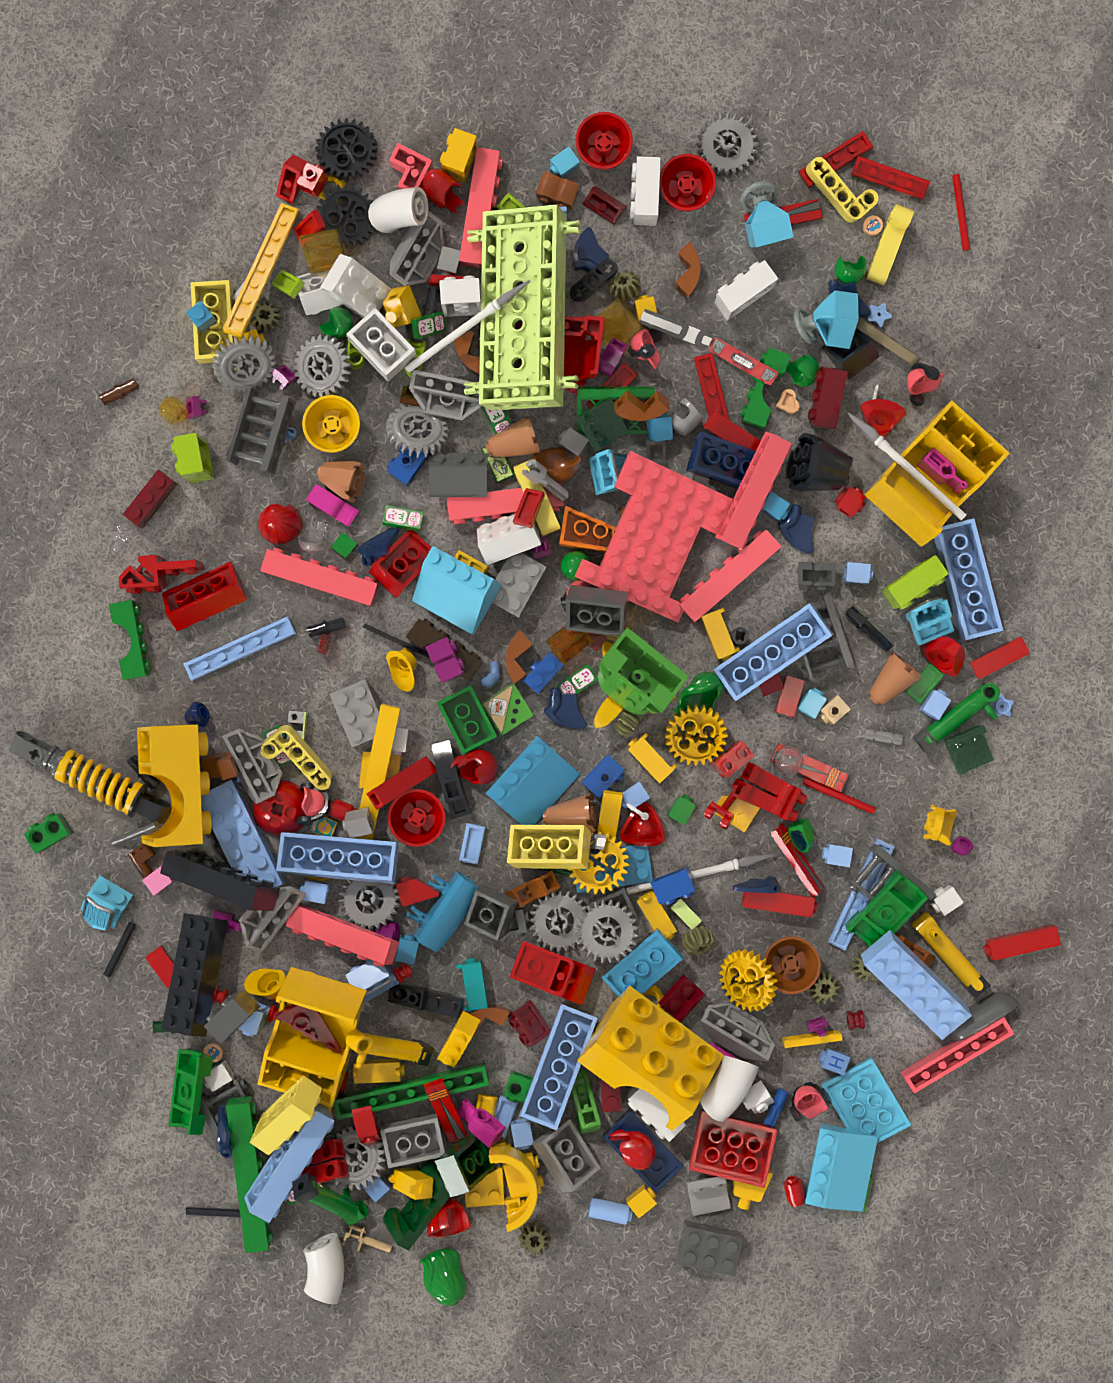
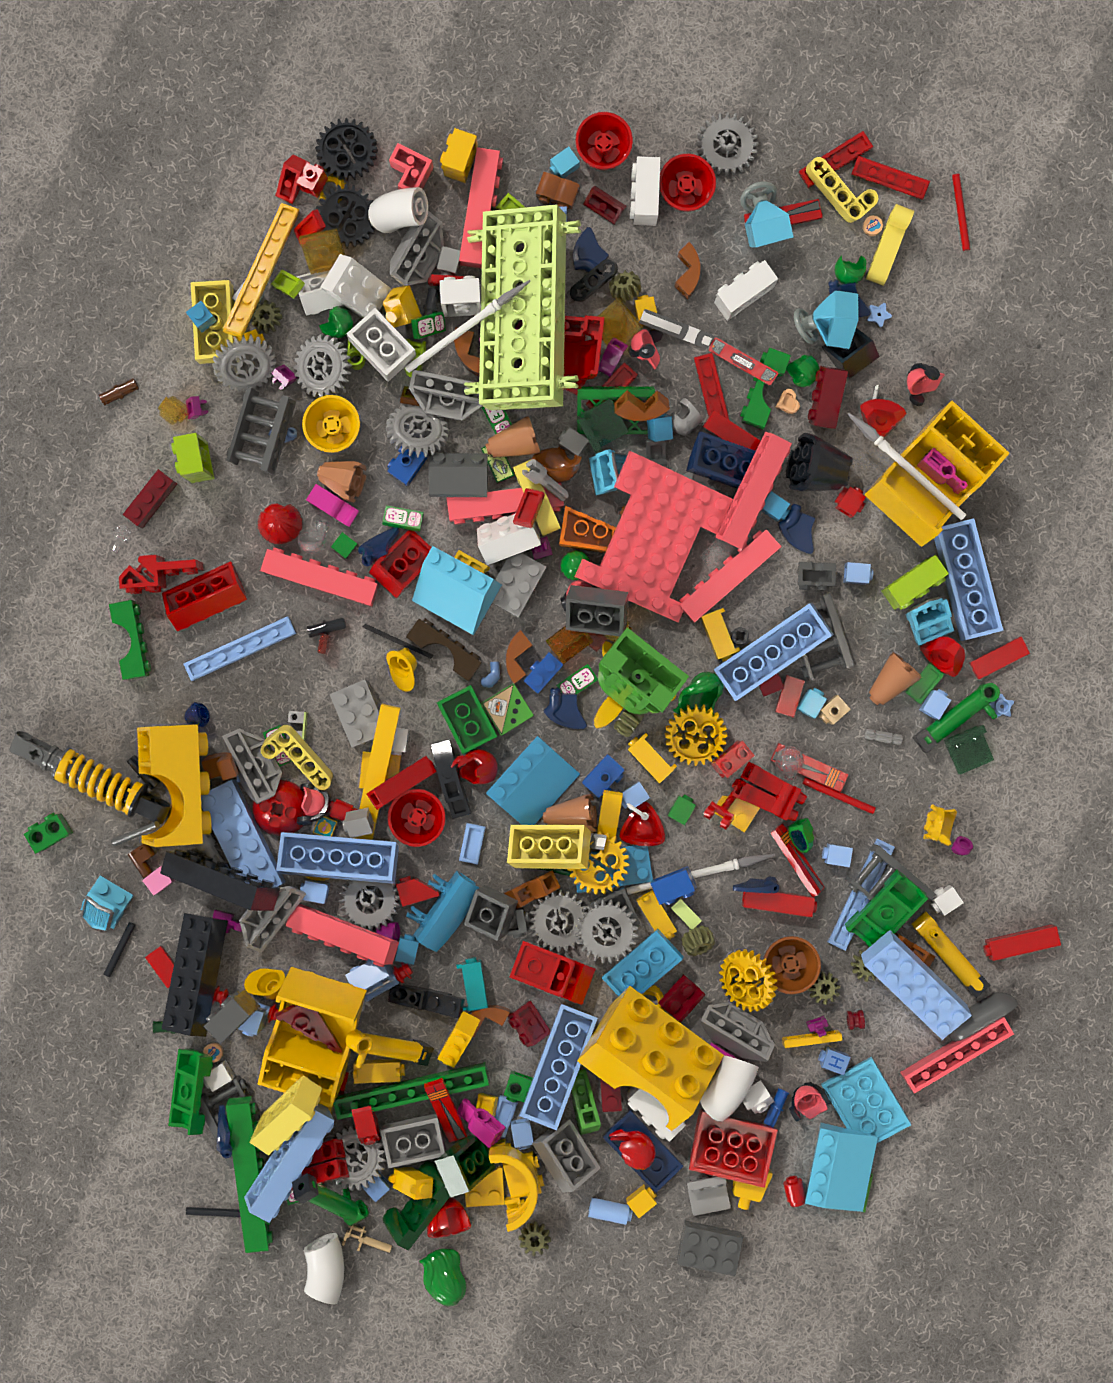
(436, 184): red helmet -> none
(446, 662): magenta piece -> none
(862, 622): black axle -> none
(887, 341): dark tan beam -> none

